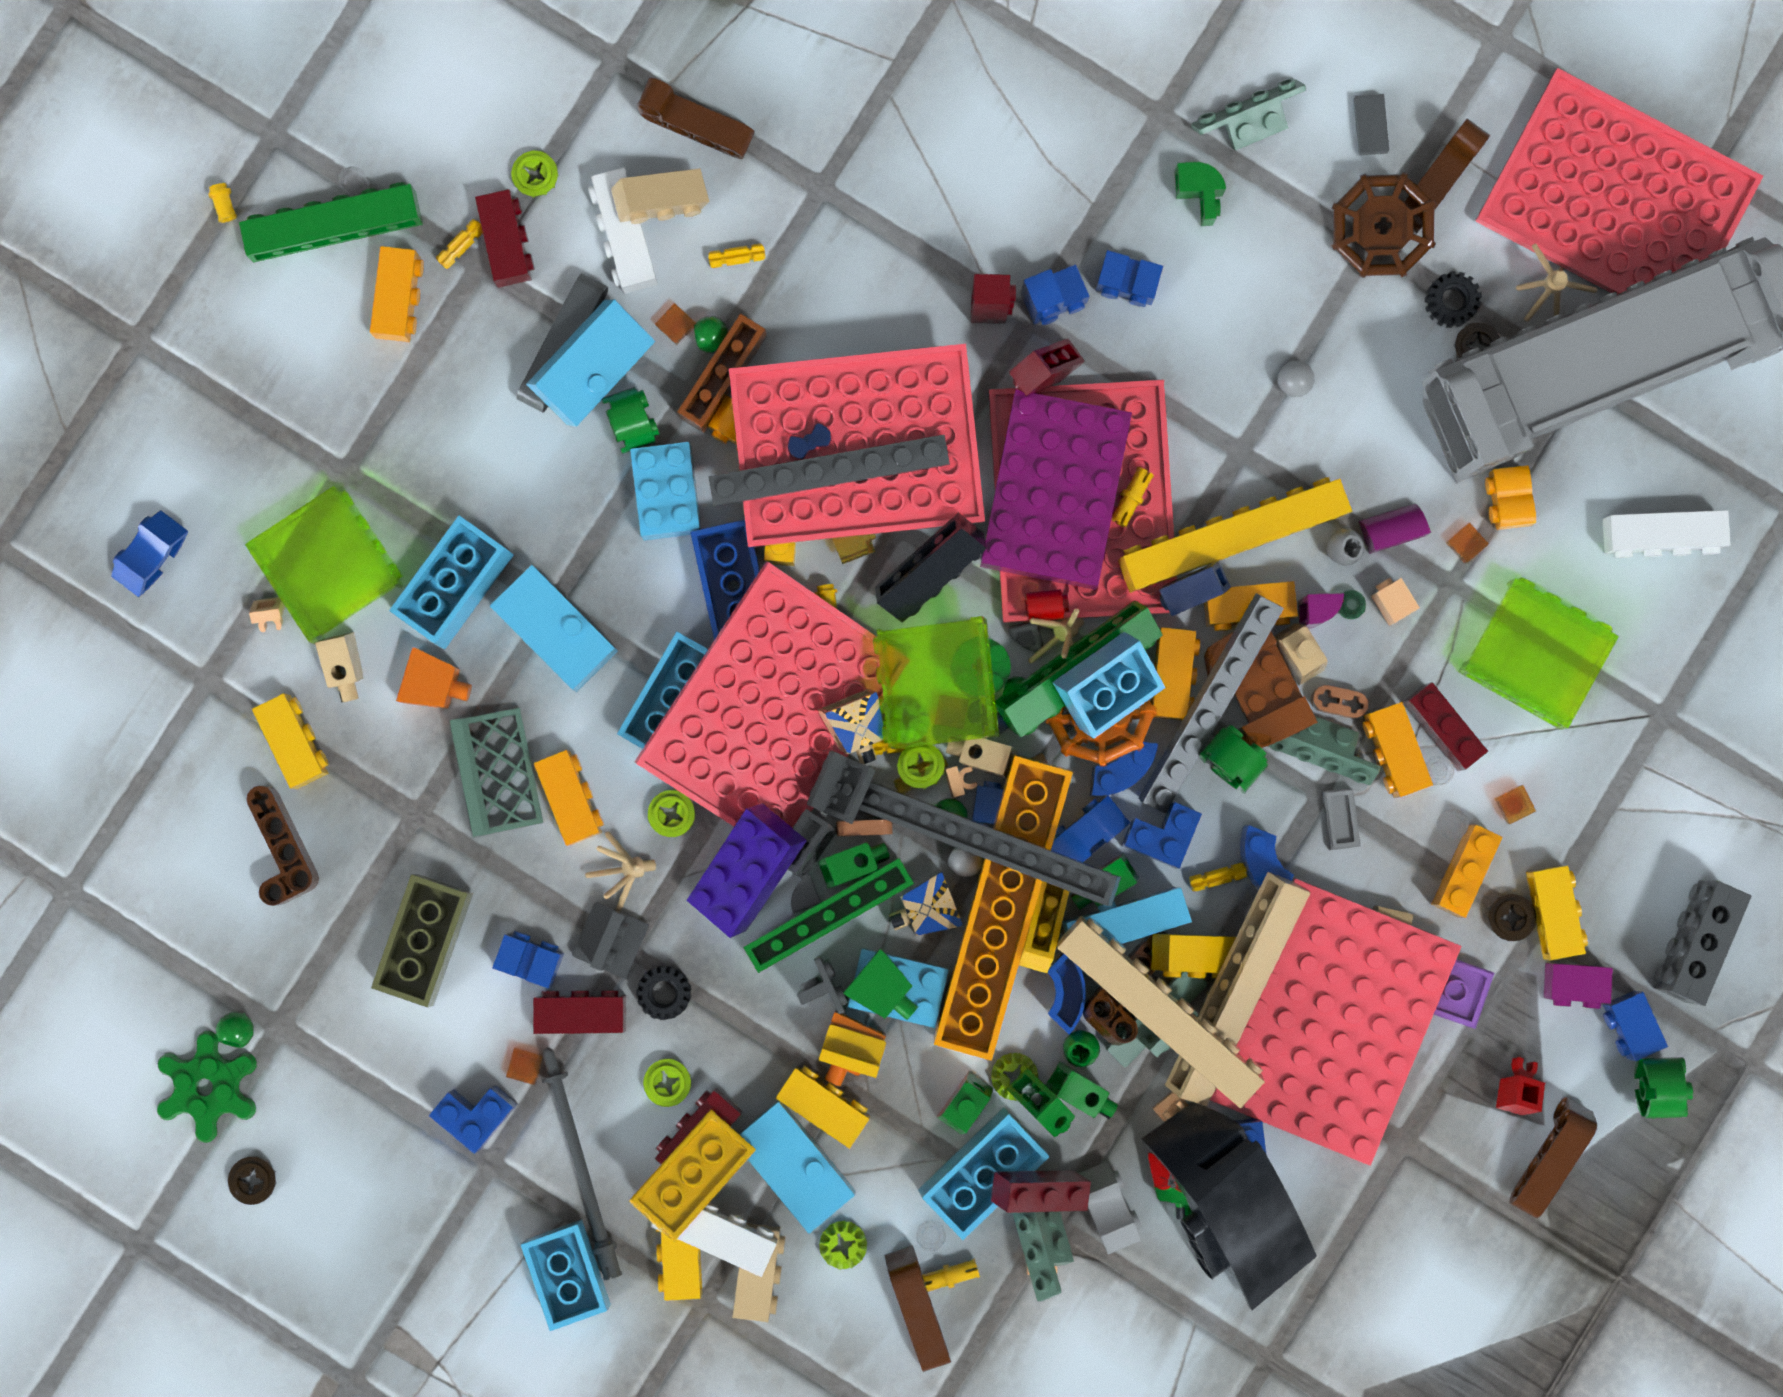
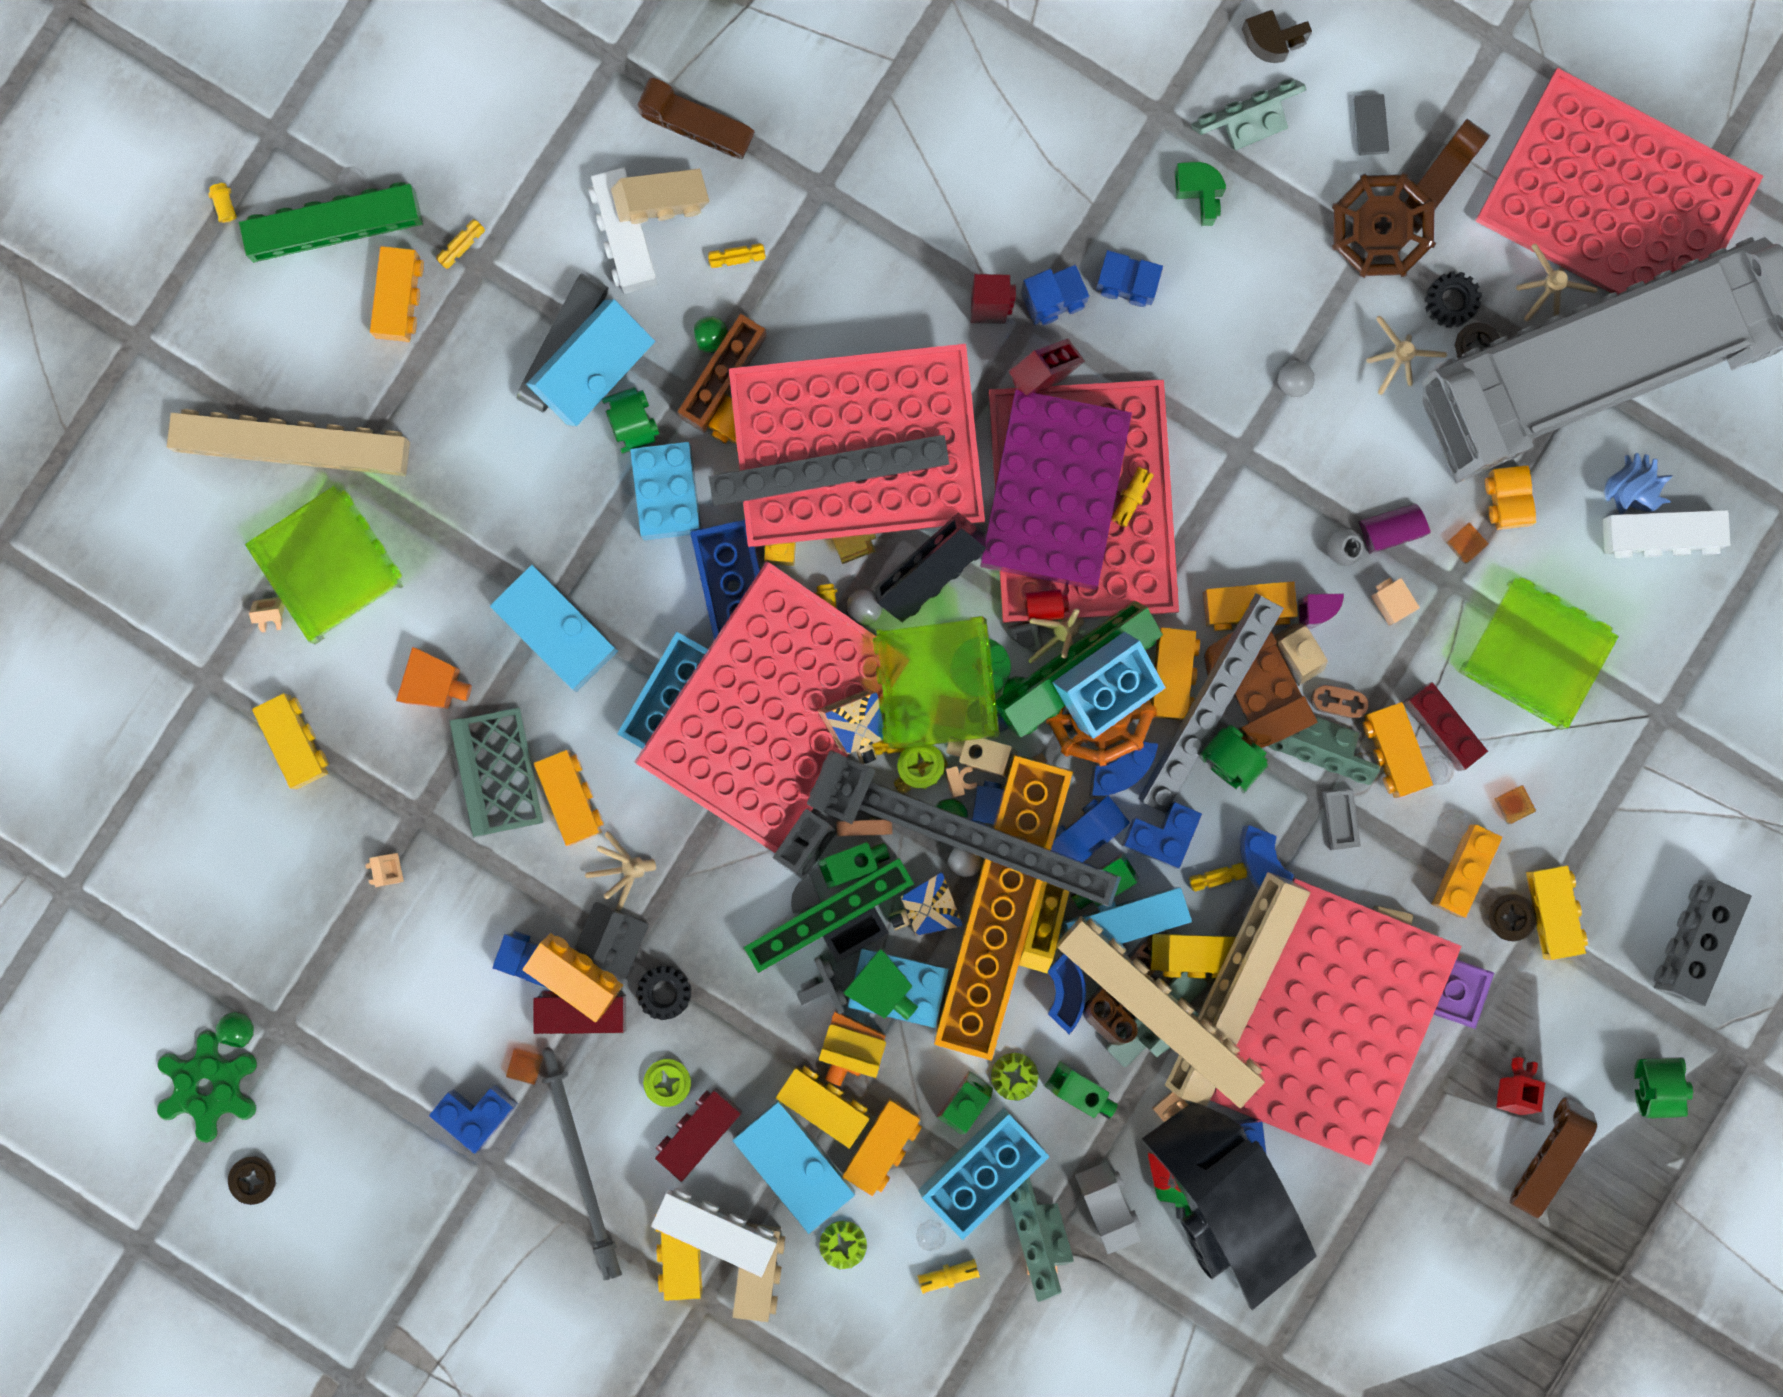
(140, 562): blue brick -> none
(276, 843): reddish brown beam -> none
(288, 443): none -> tan brick
(343, 652): tan torso -> none
(385, 870): none -> light nougat tile
(422, 940): olive brick -> none
(451, 582): medium azure brick -> none
(504, 238): dark red brick -> none
(532, 161): lime gear -> none
(565, 1275): medium azure brick -> none
(573, 977): none -> light orange brick
(657, 817): lime gear -> none
(675, 324): clear orange tile -> none
(692, 1175): yellow tile -> none
(746, 870): dark purple brick -> none
(800, 446): dark blue piece -> none
(855, 934): none -> black brick
(863, 607): none -> light grey piece
(882, 1147): none -> light orange brick
(917, 1308): reddish brown beam -> none
(1040, 1191): dark red brick -> none
(1050, 1111): green torso -> none
(1081, 1048): green piece -> none
(1194, 588): dark blue brick -> none
(1234, 535): yellow brick -> none
(1269, 41): none -> dark brown brick
(1350, 614): clear green plate -> none
(1402, 353): none -> tan plant
(1578, 983): magenta brick -> none
(1635, 1026): blue brick -> none
(1637, 485): none -> medium blue hair

